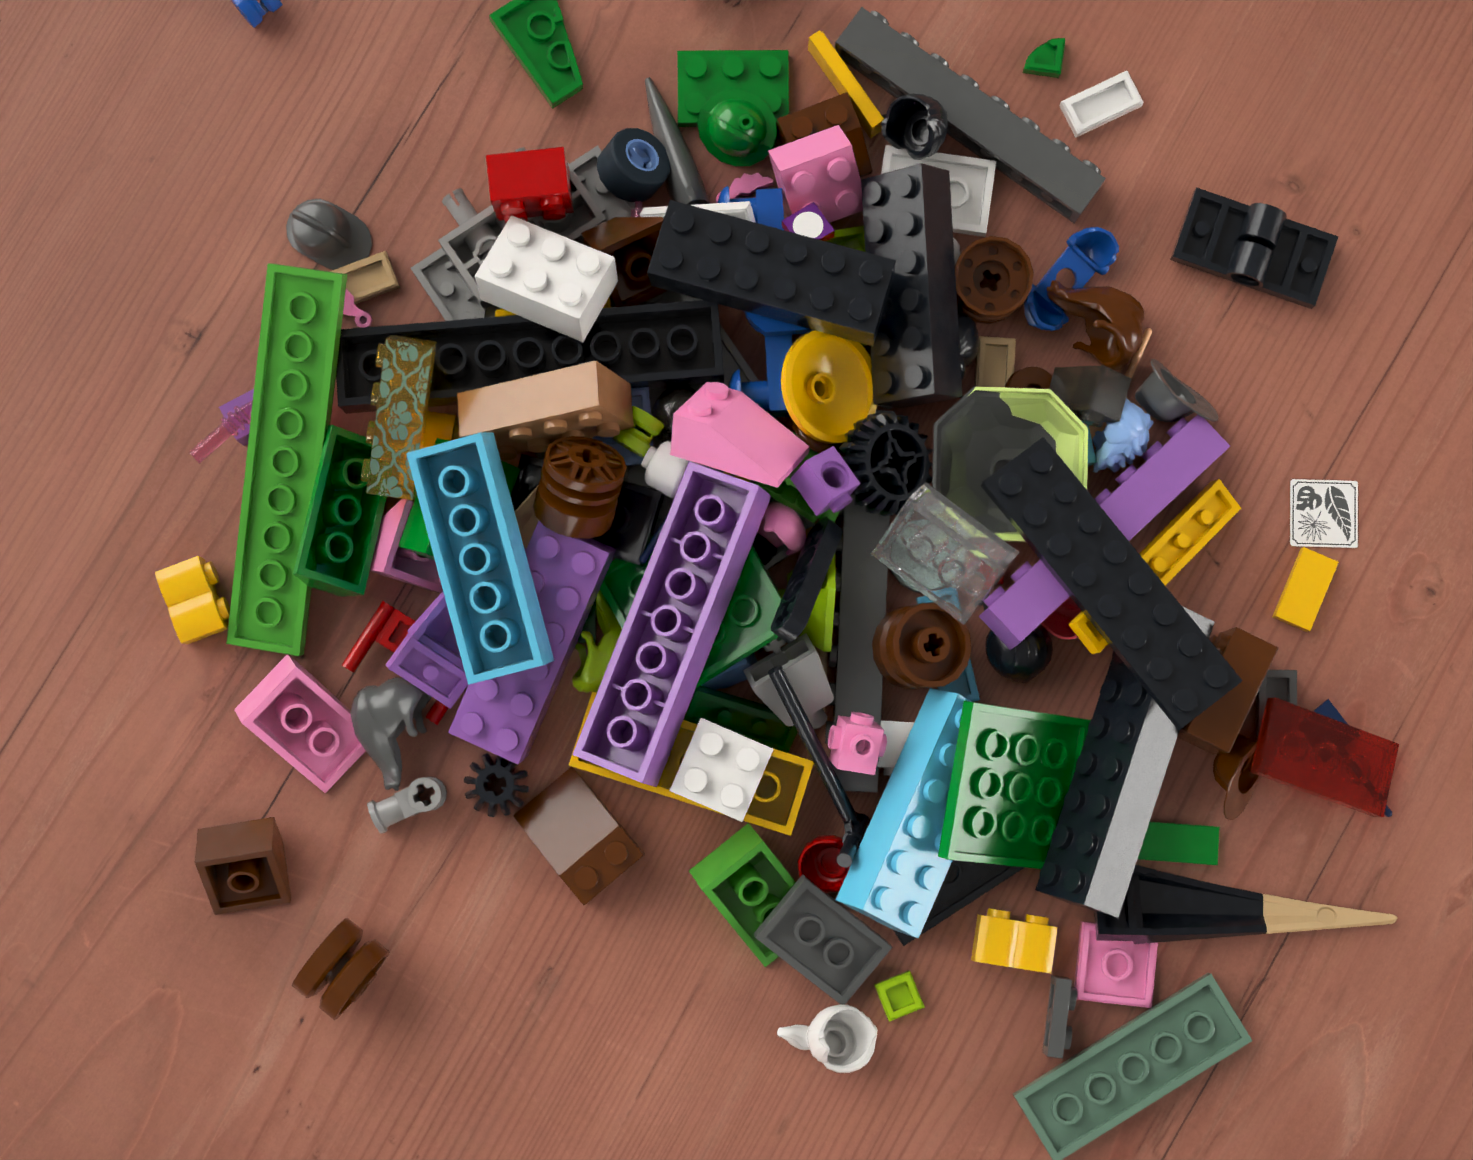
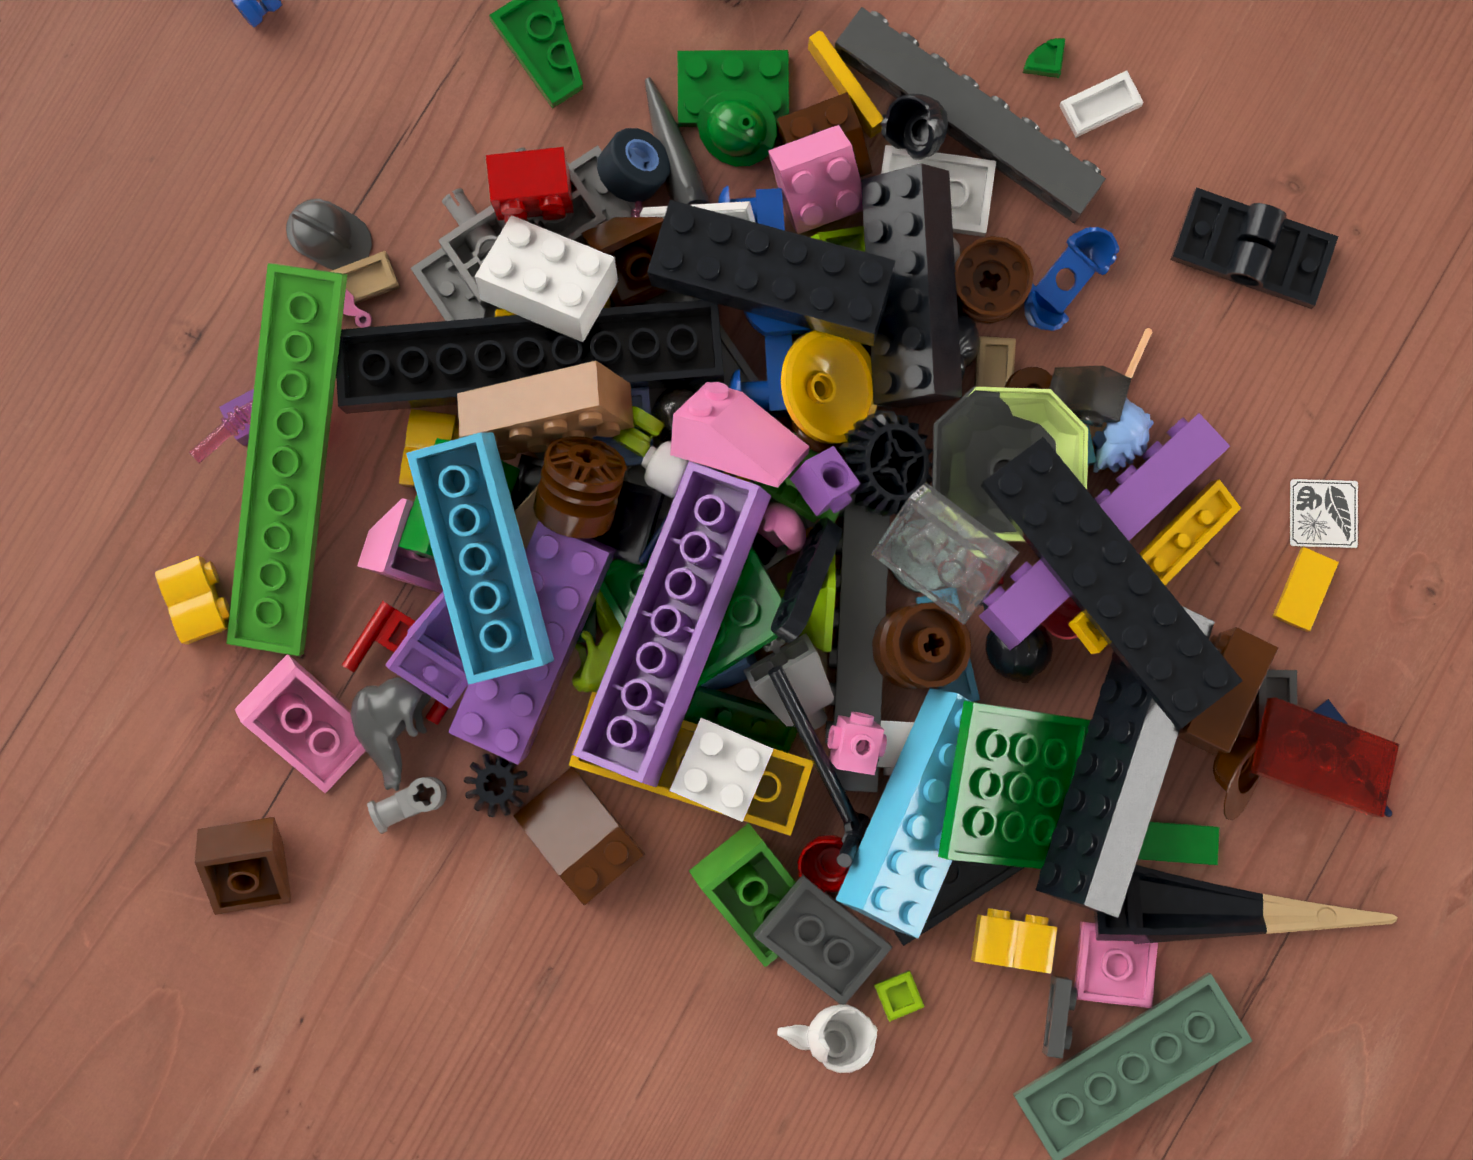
(340, 519): green slope -> none
(344, 971): reddish brown wheel -> none
(400, 414): clear yellow brick -> none
(747, 185): bright pink piece -> none
(810, 223): tile -> none
(1110, 317): reddish brown piece -> none
(1171, 399): dark grey piece -> none

